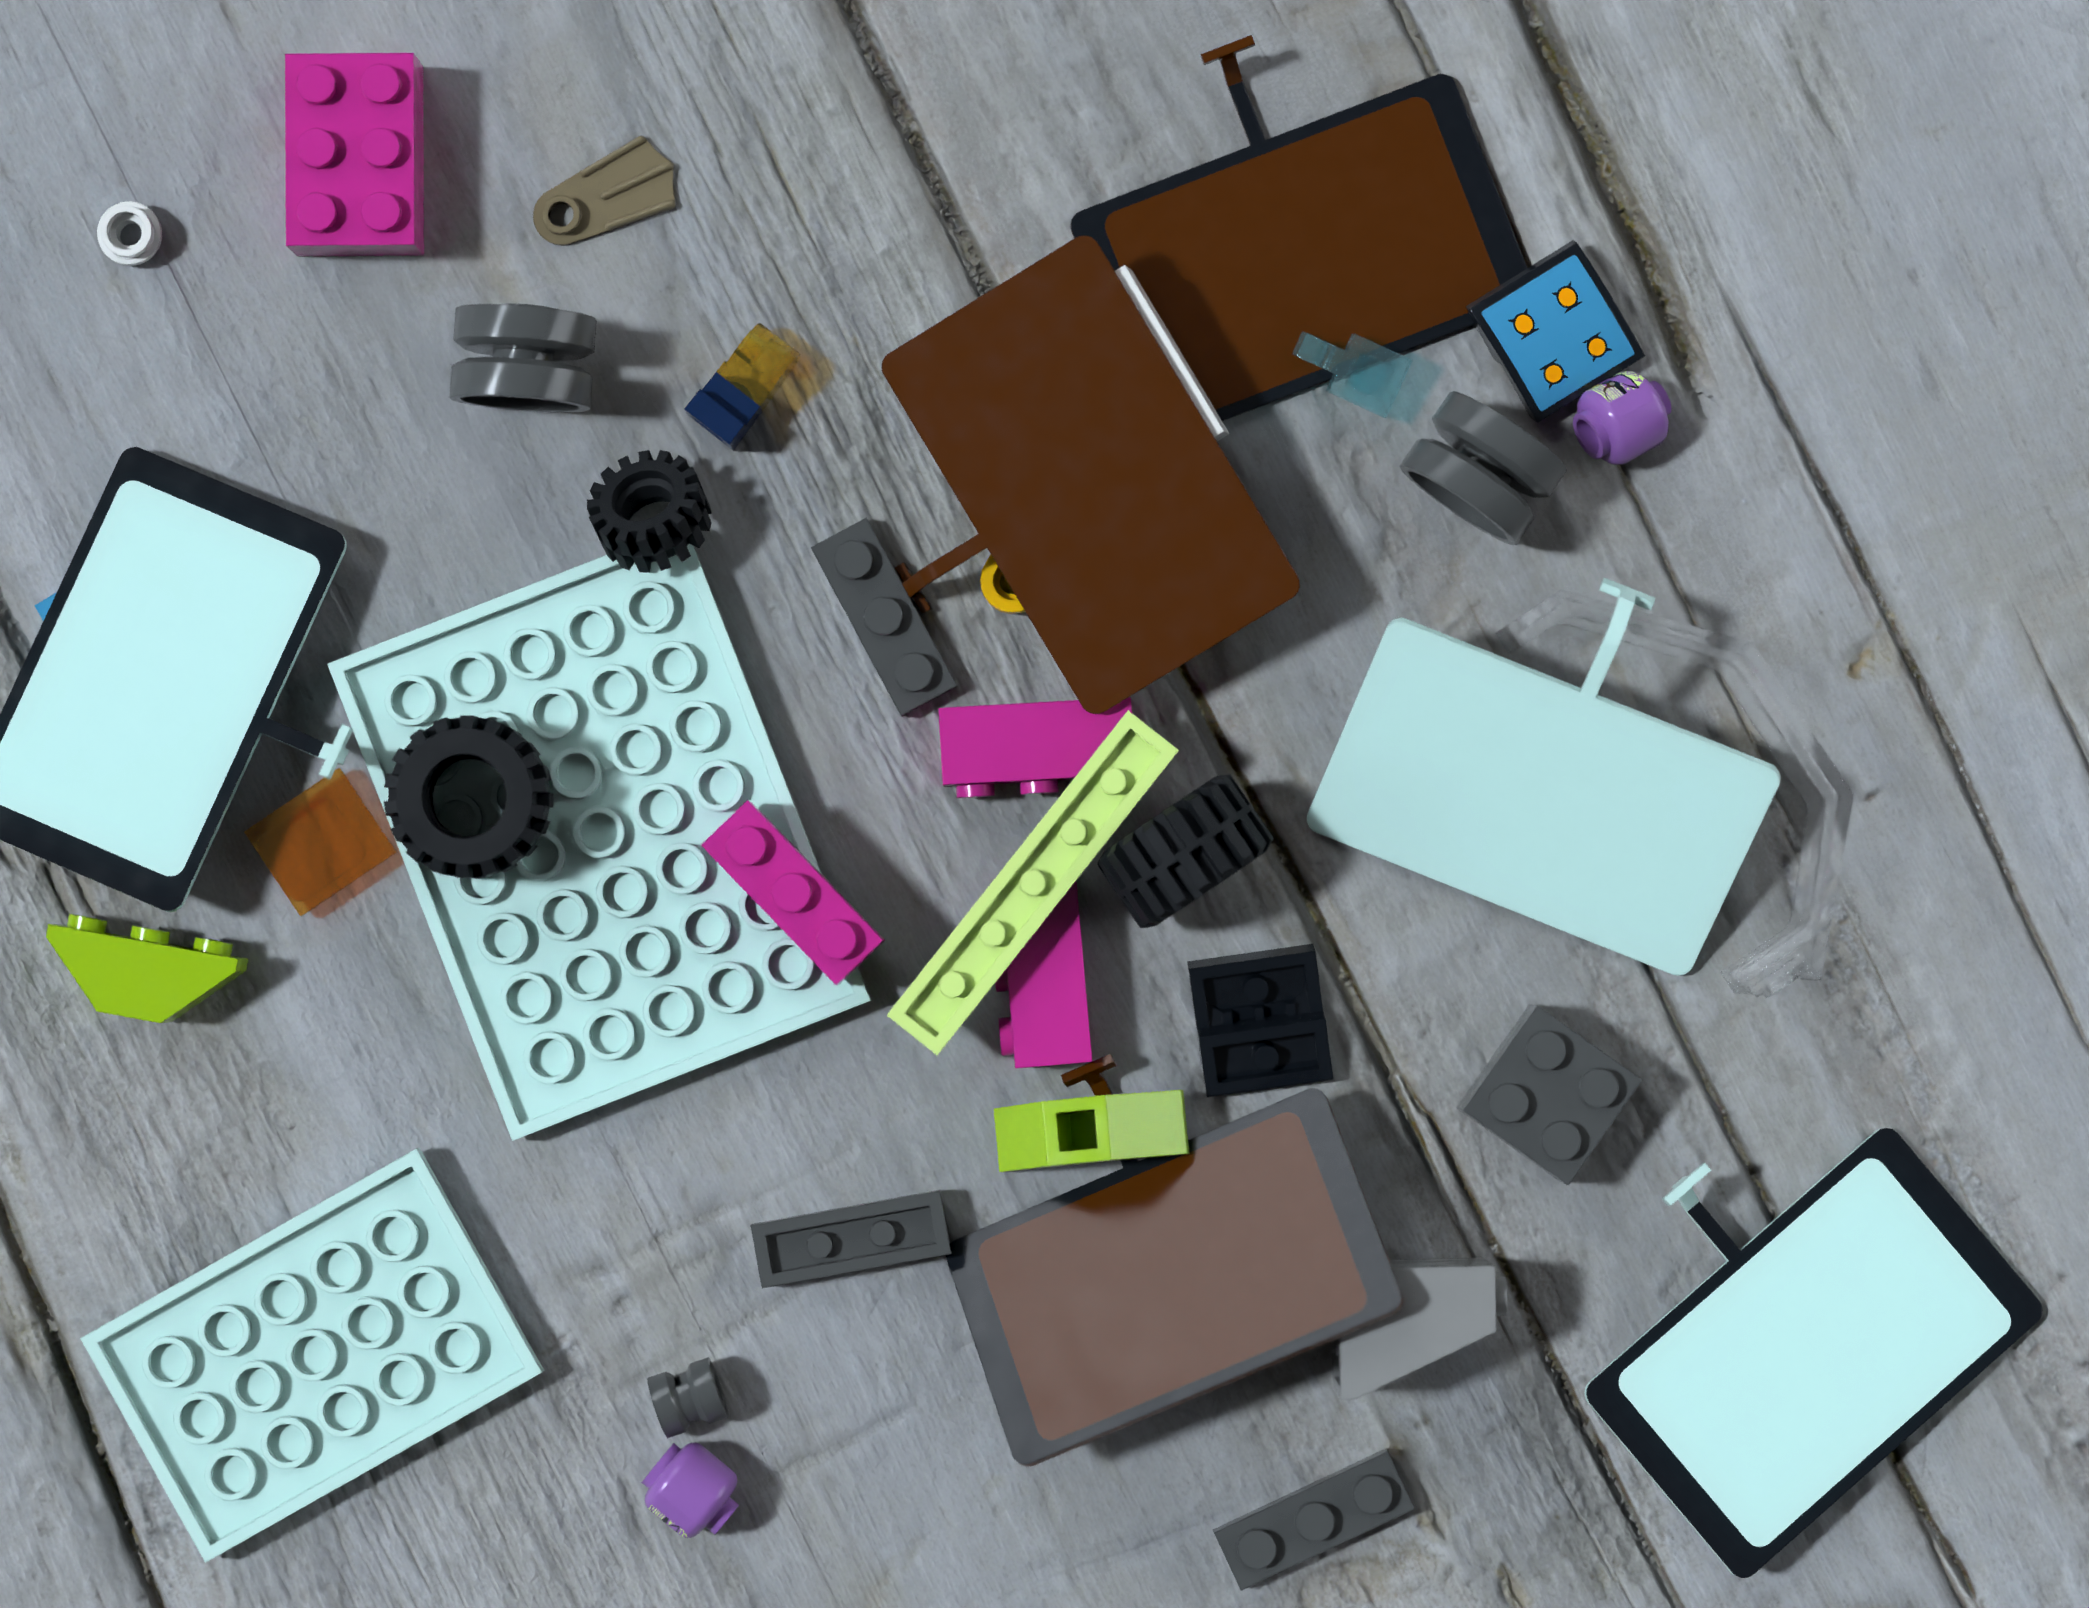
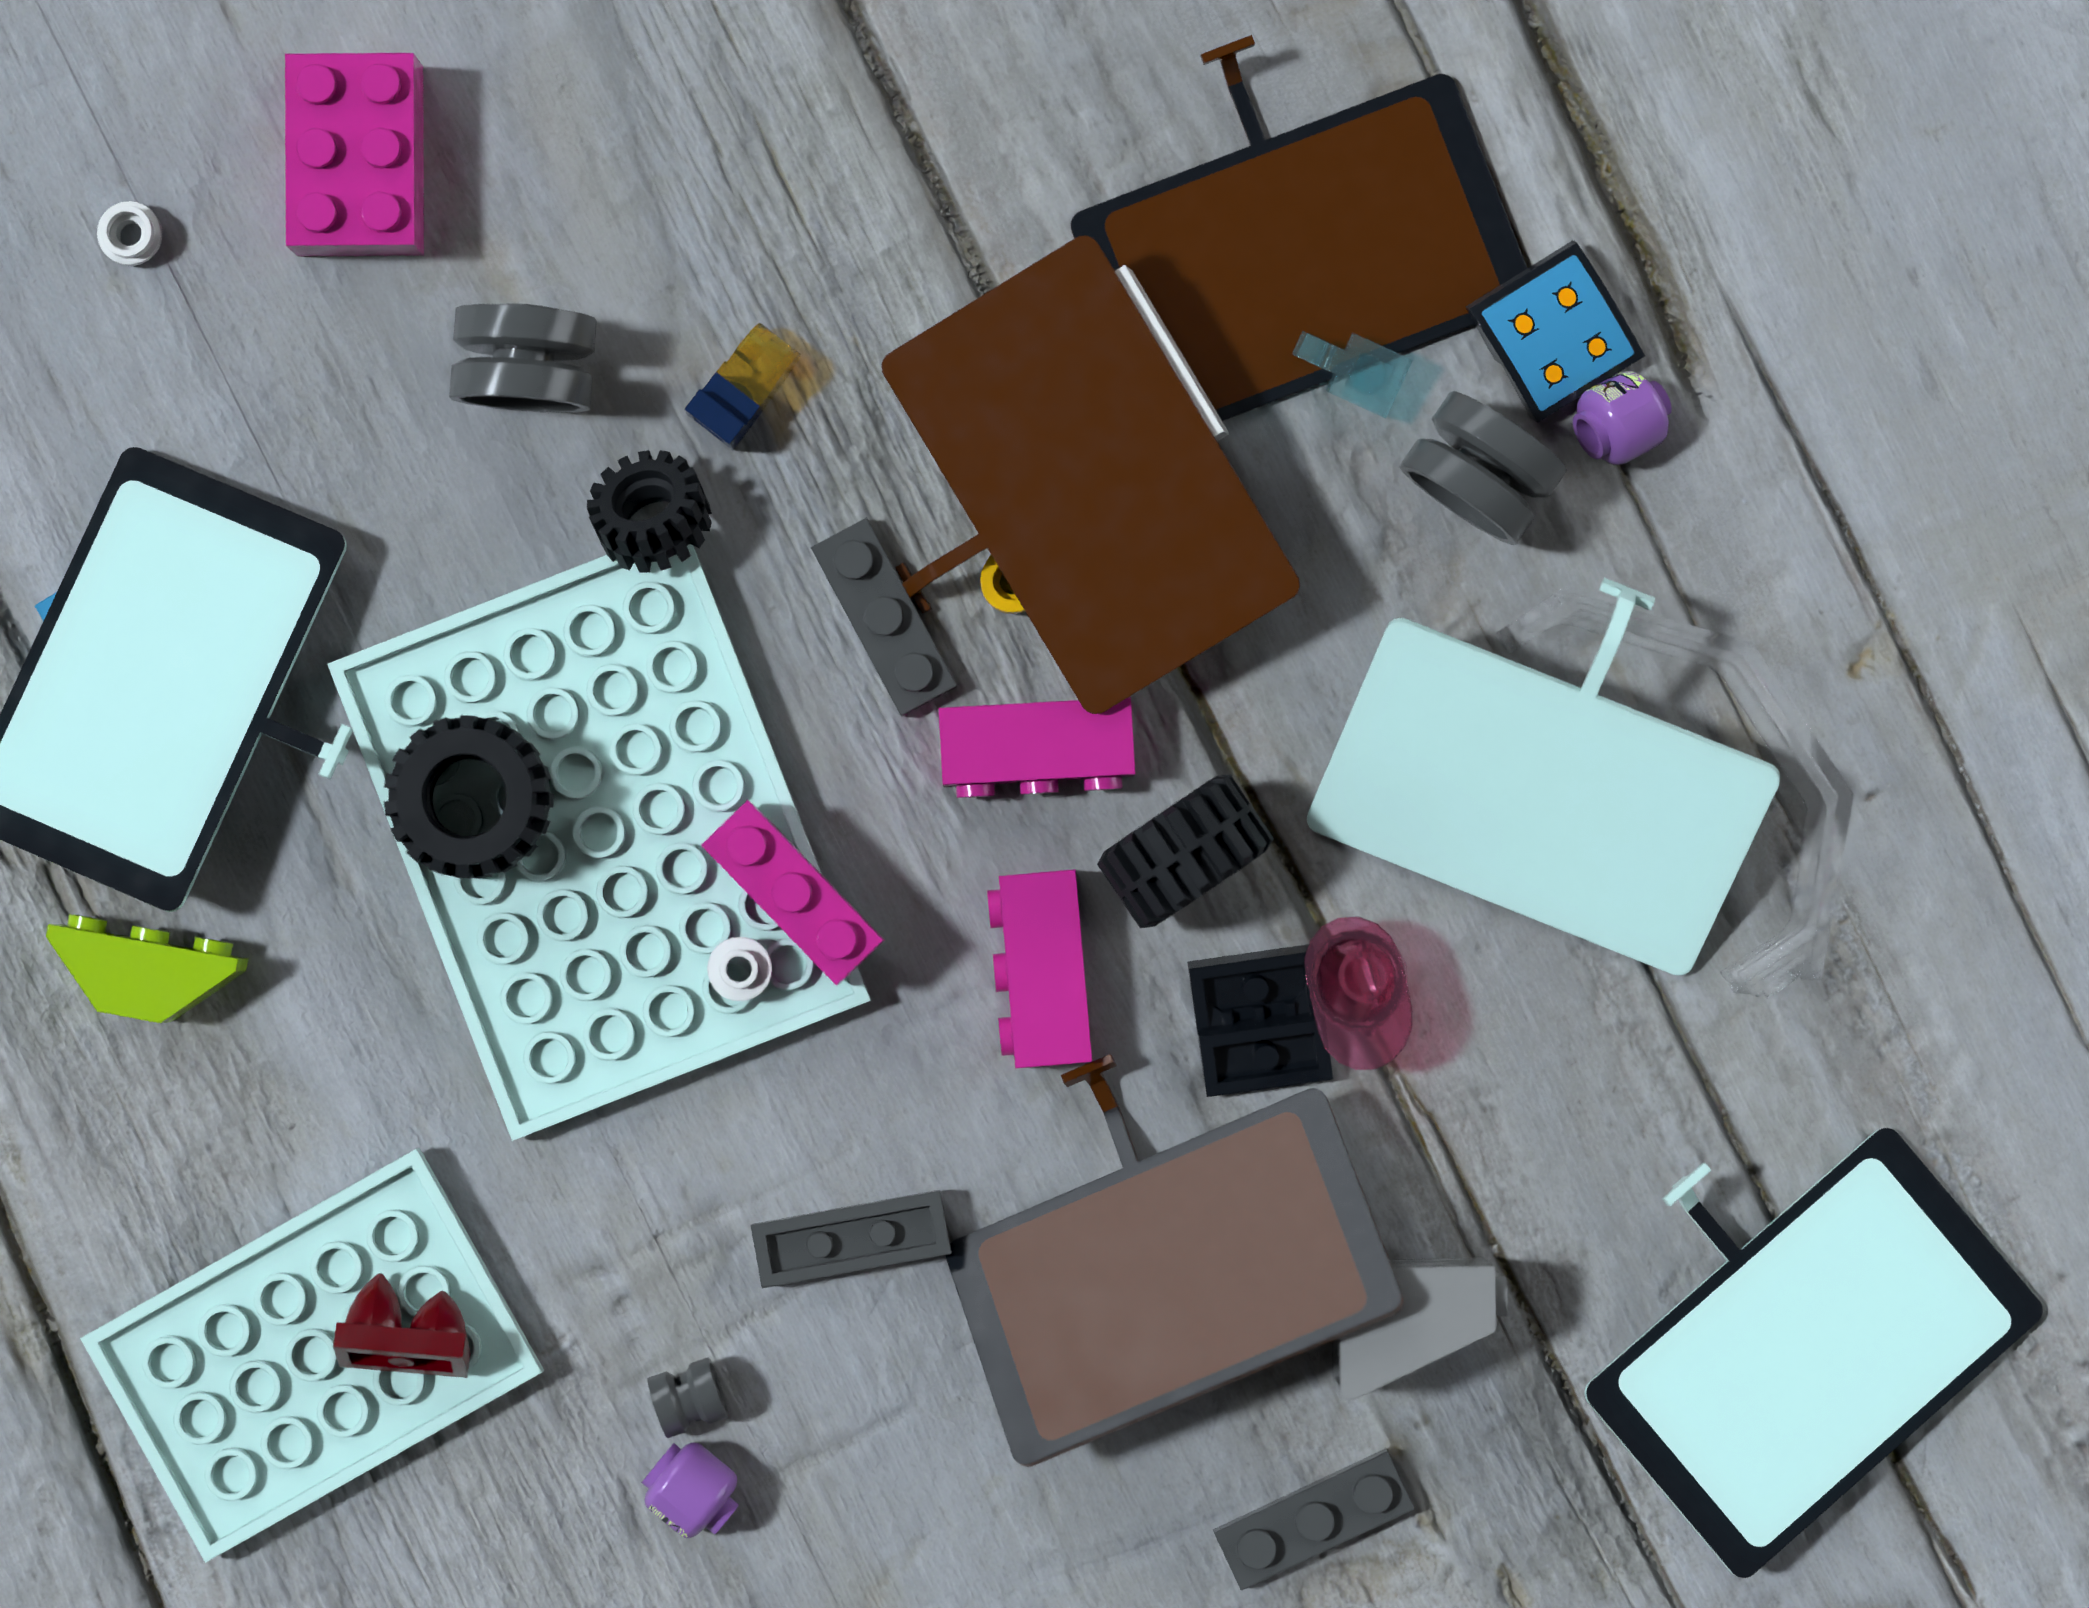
(320, 842): clear orange piece -> none
(376, 1341): none -> dark red tile
(609, 194): dark tan piece -> none
(759, 961): none -> white plate
(1032, 882): yellowish green plate -> none
(1091, 1130): lime slope -> none
(1359, 992): none -> clear pink piece
(1549, 1094): dark grey brick -> none

